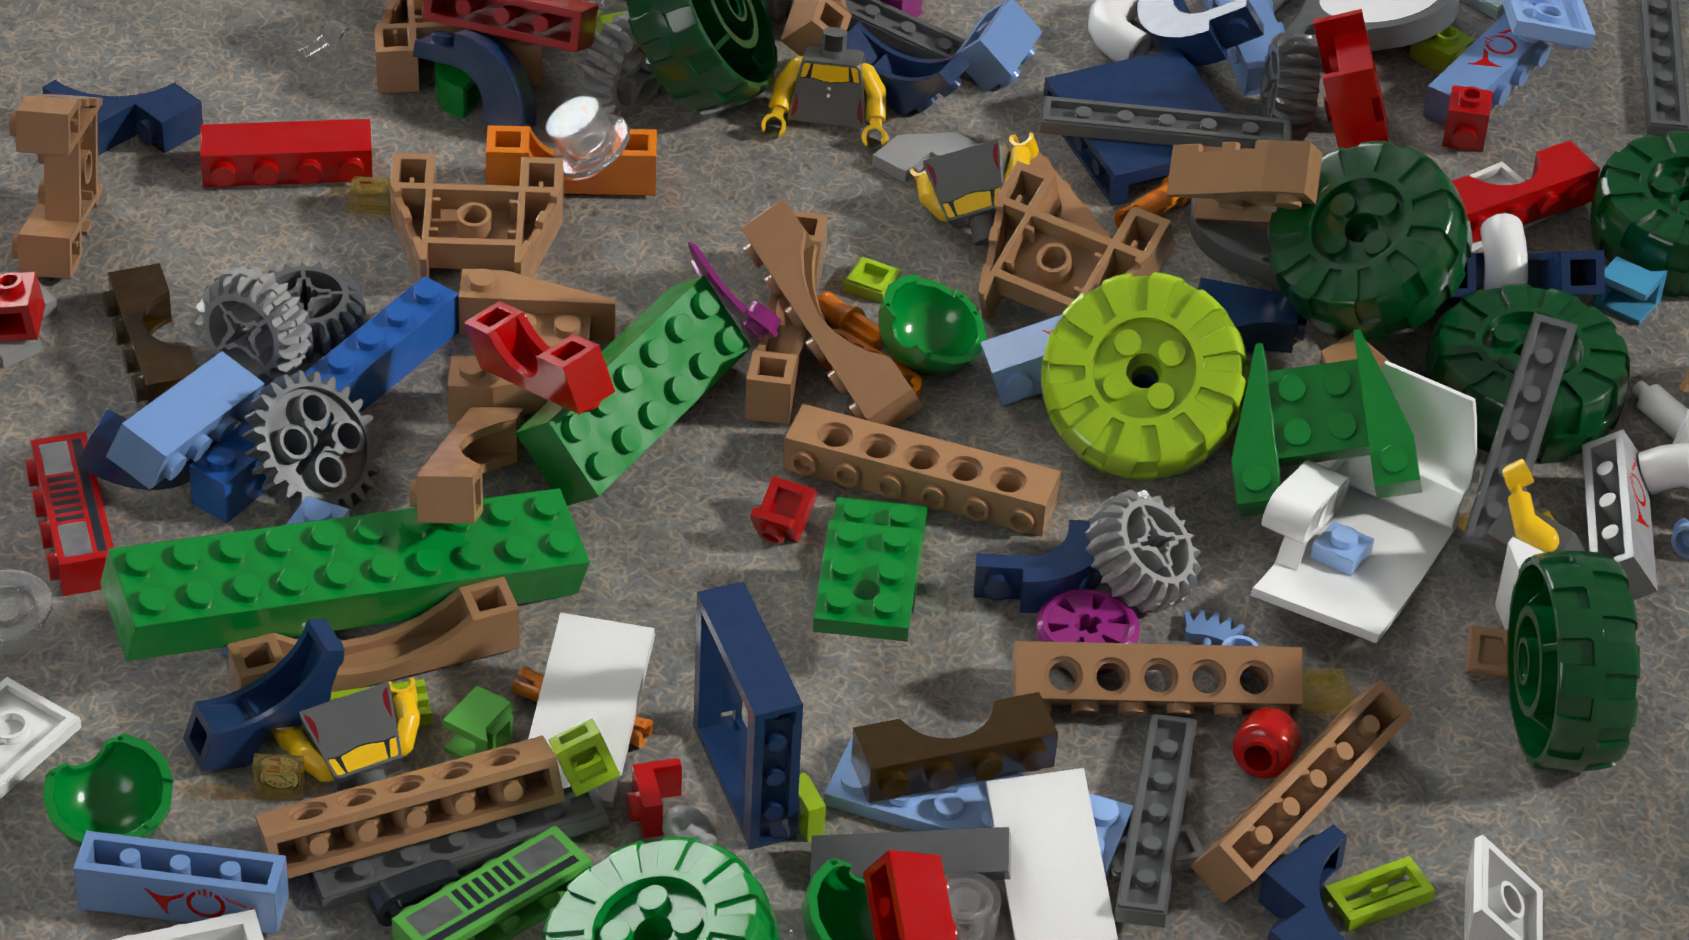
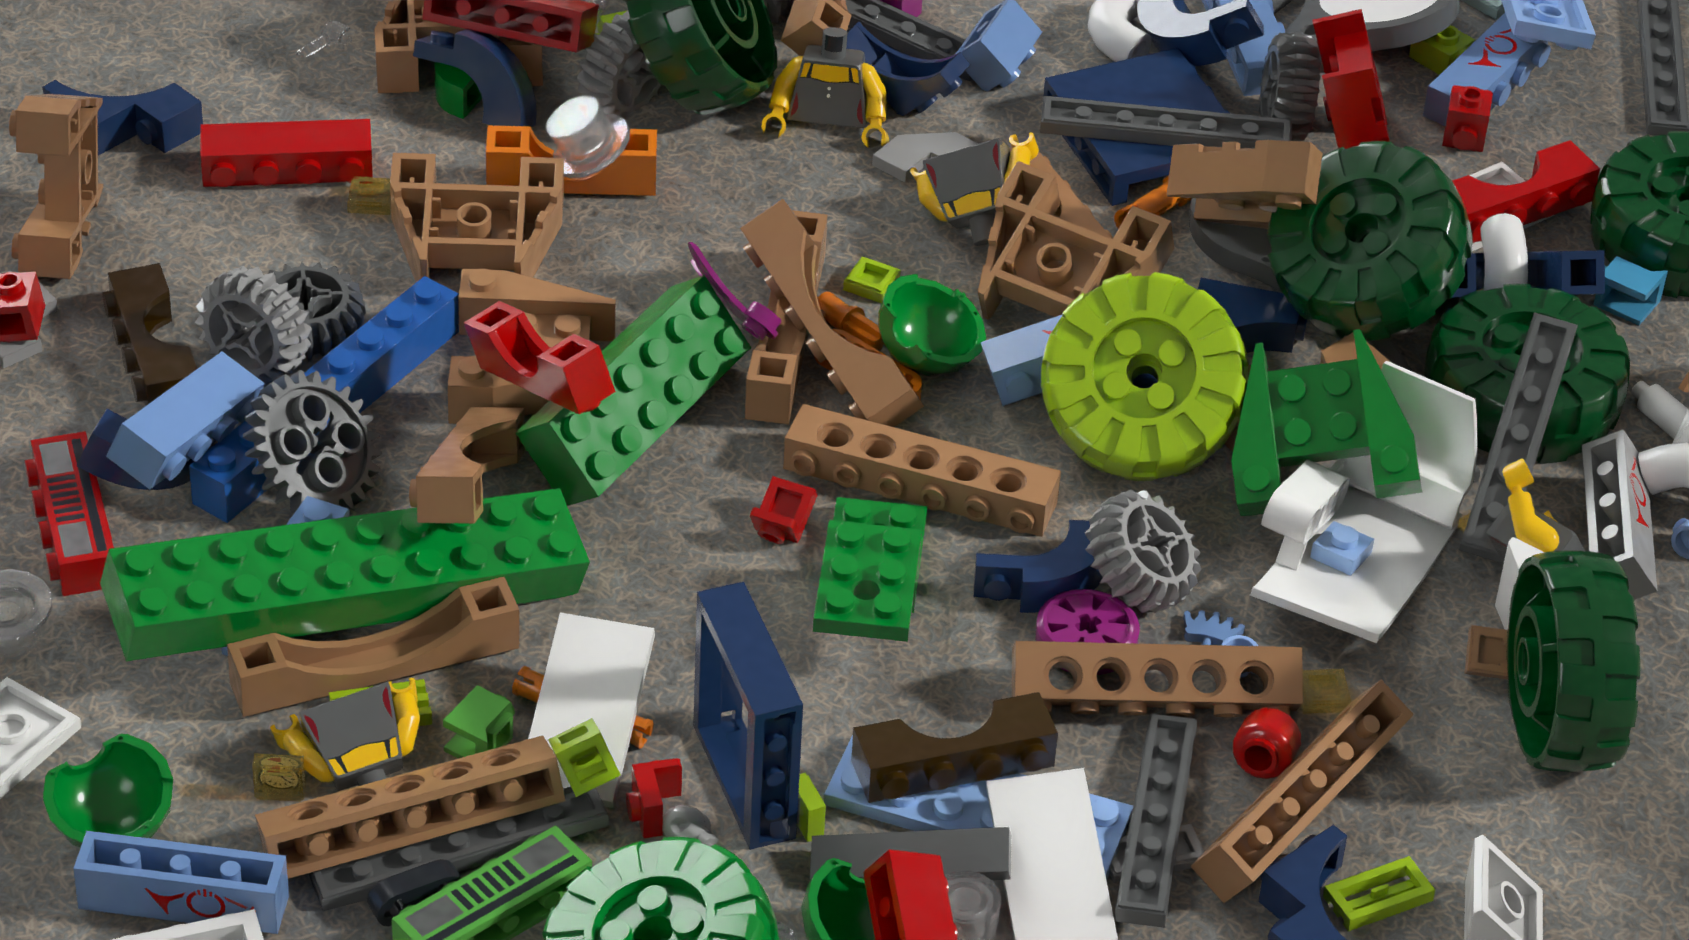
(234, 726): dark blue arch -> none

